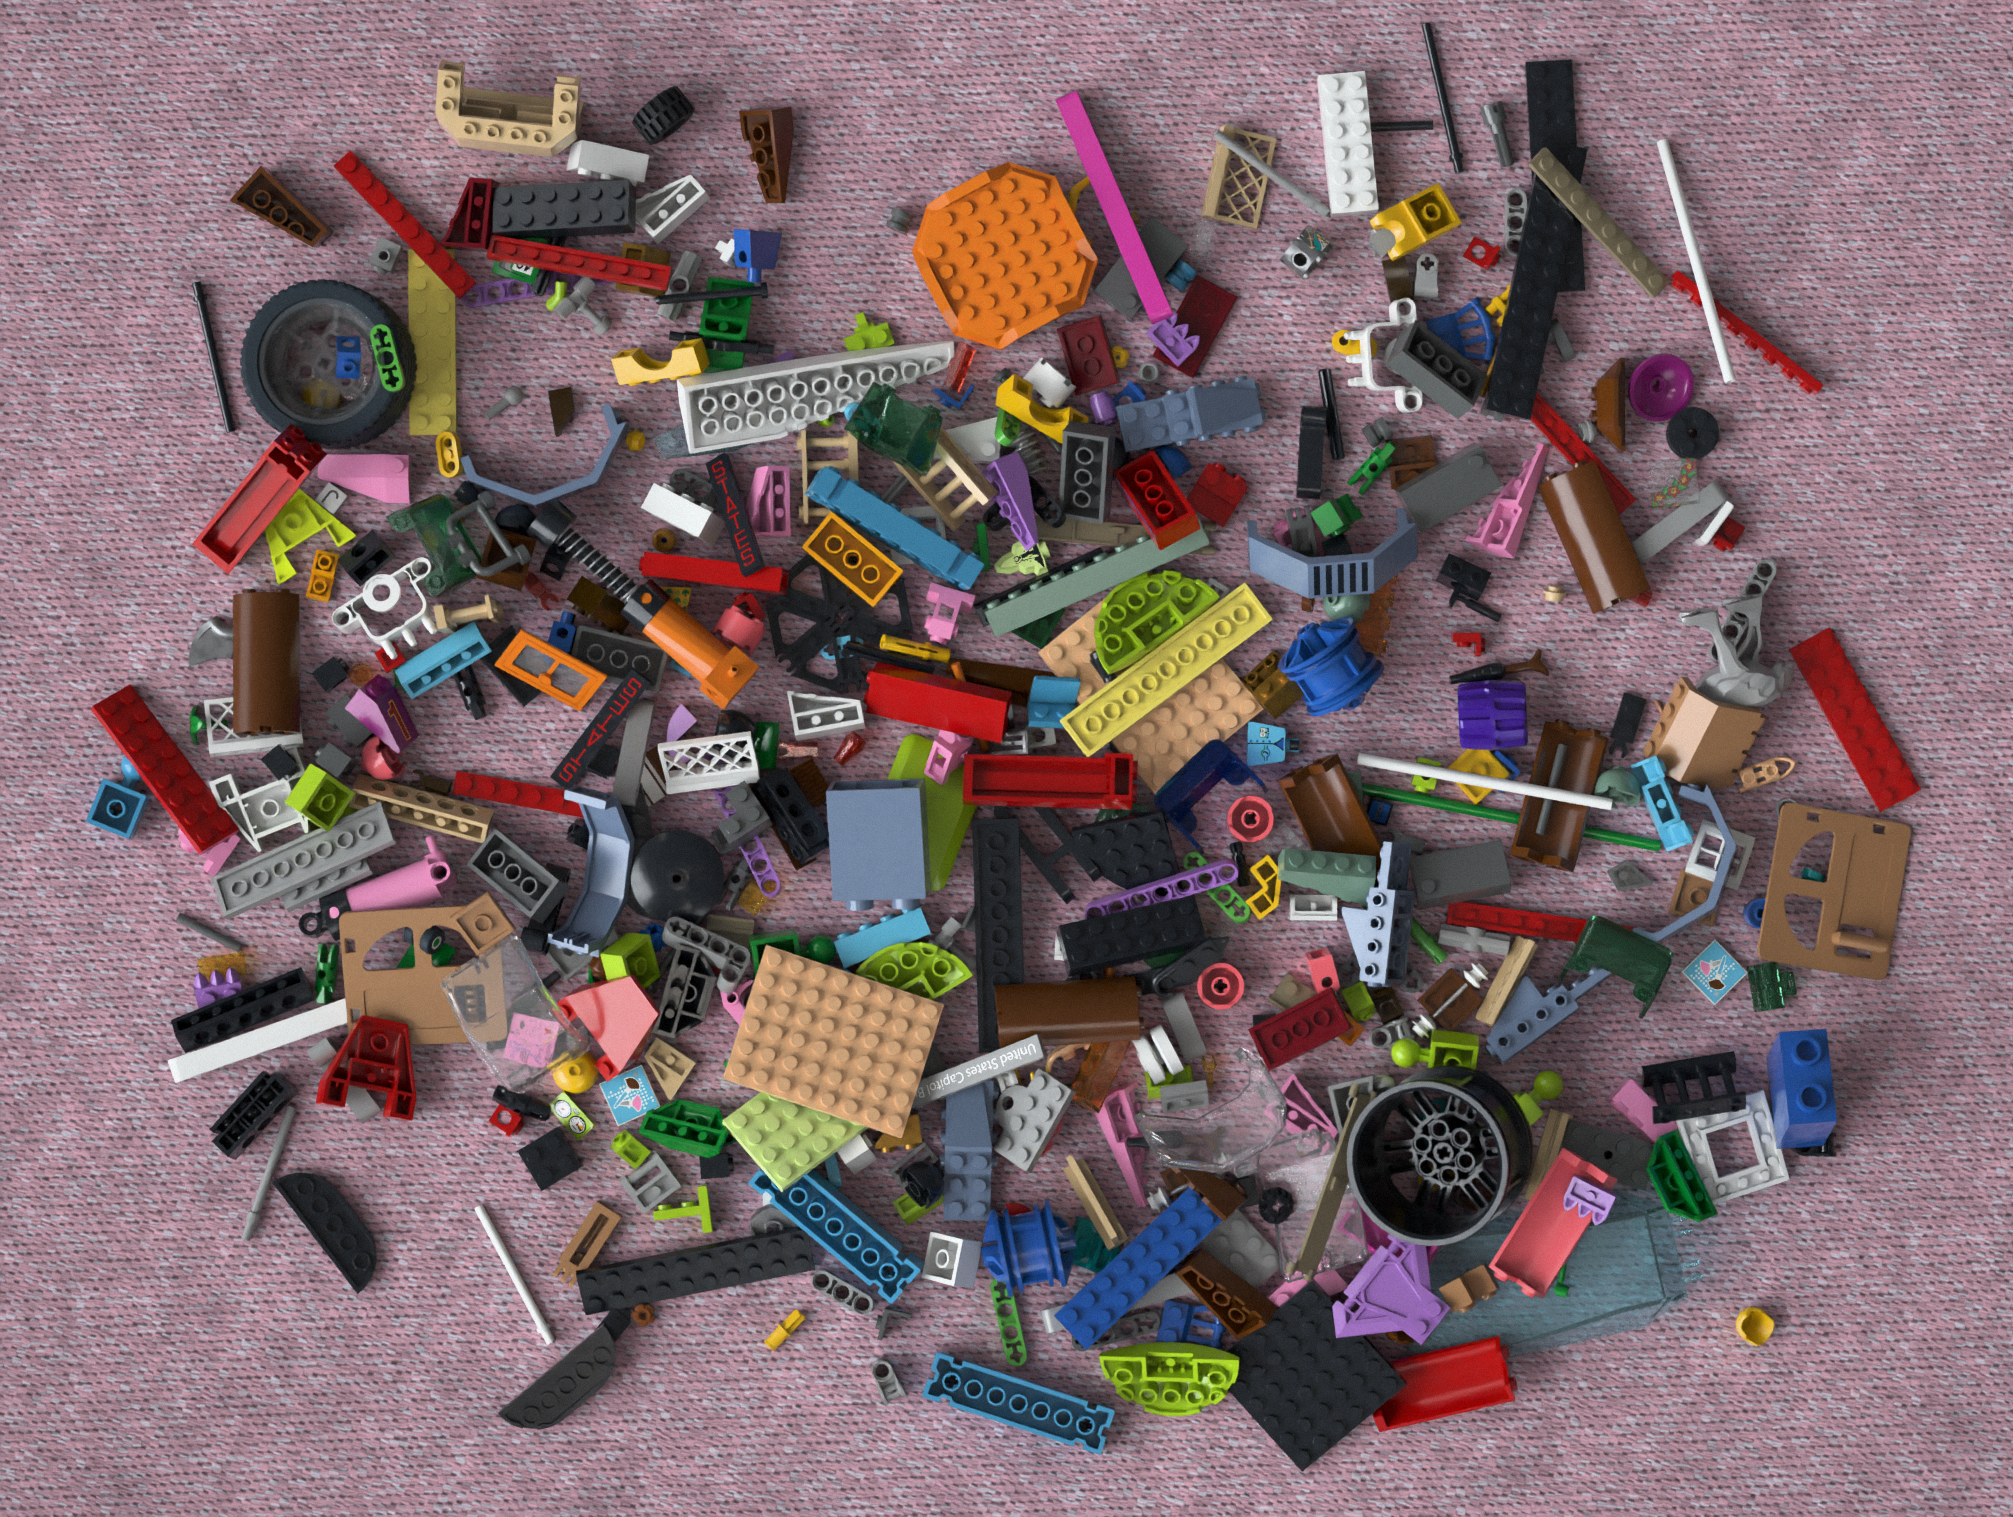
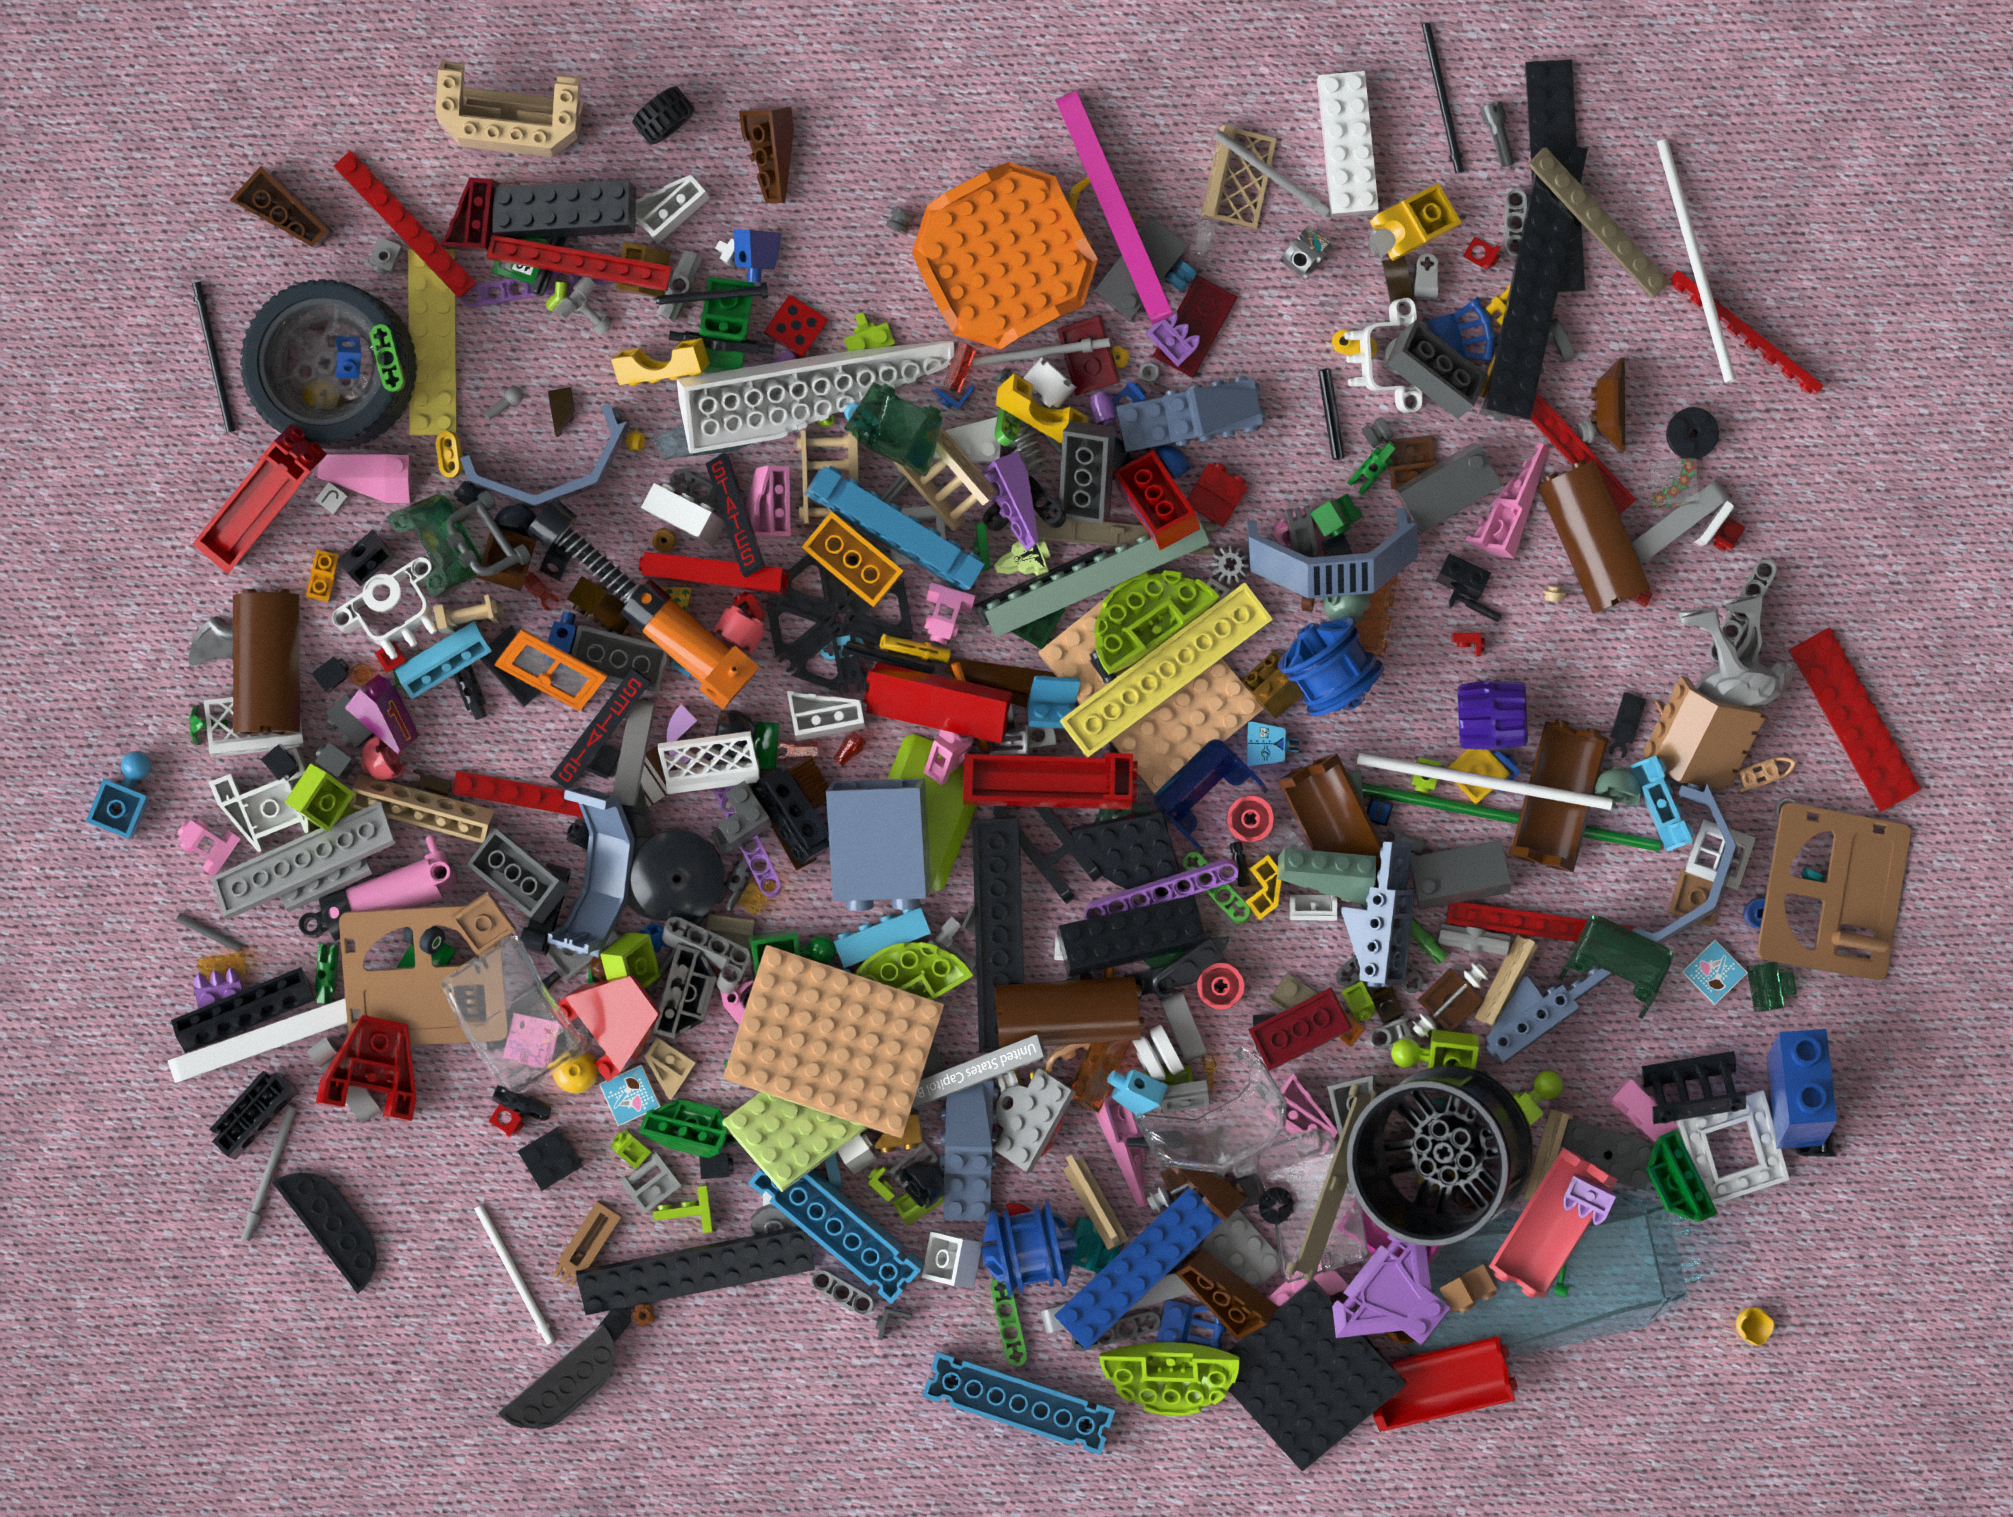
(165, 769): red plate -> none
(295, 524): neon yellow wing -> none
(571, 1115): slope -> none
(607, 162): white wedge -> none
(785, 1329): yellow axle -> none
(795, 326): none -> red tile
(883, 1187): none -> lime bracket
(887, 1382): light grey piece -> none
(1086, 345): none -> light grey bar
(1136, 1091): none -> medium azure torso
(1237, 567): none -> light grey gear
(1310, 452): black beam -> none
(1321, 966): coral torso -> none
(1382, 1083): white tile -> none
(1401, 126): black bar -> none
(1498, 671): black piece -> none
(1553, 782): dark grey bar -> none
(1627, 876): flat silver piece -> none
(1668, 395): magenta dish -> none

